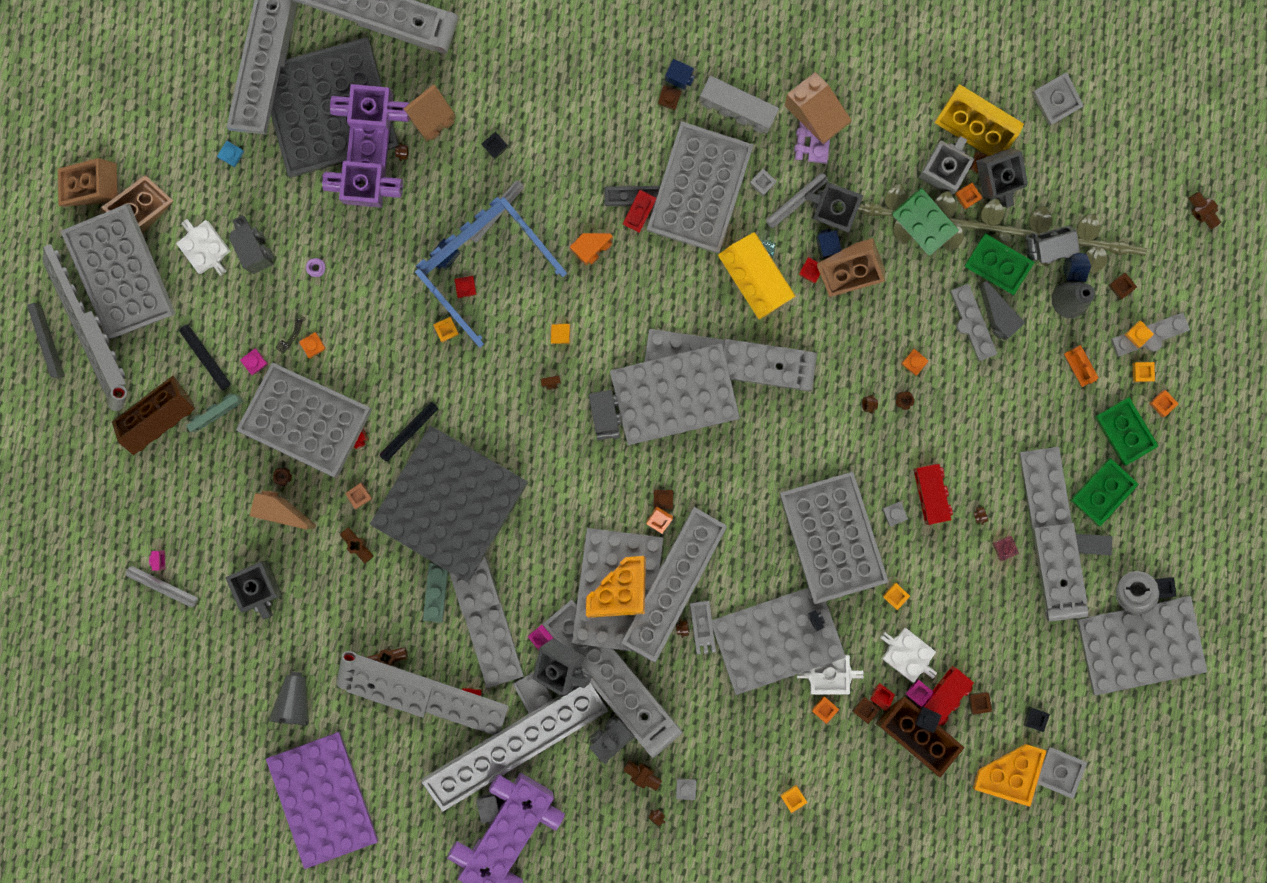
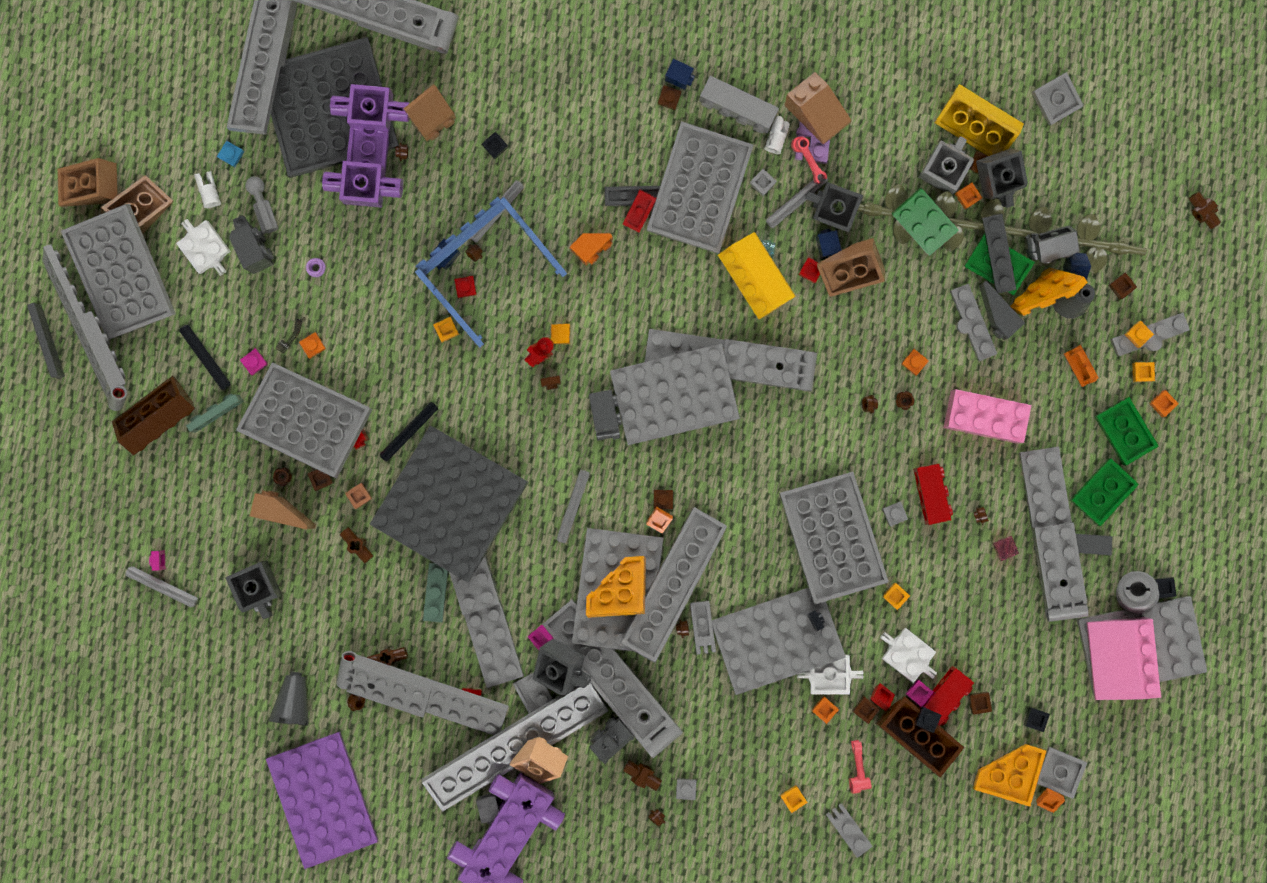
(208, 192): none -> white hinge
(262, 207): none -> light grey piece
(320, 480): none -> reddish brown plate
(355, 702): none -> reddish brown plate
(474, 252): none -> reddish brown plate
(539, 351): none -> red hips
(540, 760): none -> light nougat slope
(573, 506): none -> light grey axle
(777, 135): none -> white hinge
(808, 156): none -> coral brick
(849, 831): none -> light grey hinge
(859, 782): none -> coral brick
(987, 416): none -> bright pink brick
(999, 253): none -> dark grey plate
(1047, 288): none -> light orange plate
(1050, 800): none -> orange plate
(1123, 659): none -> bright pink slope

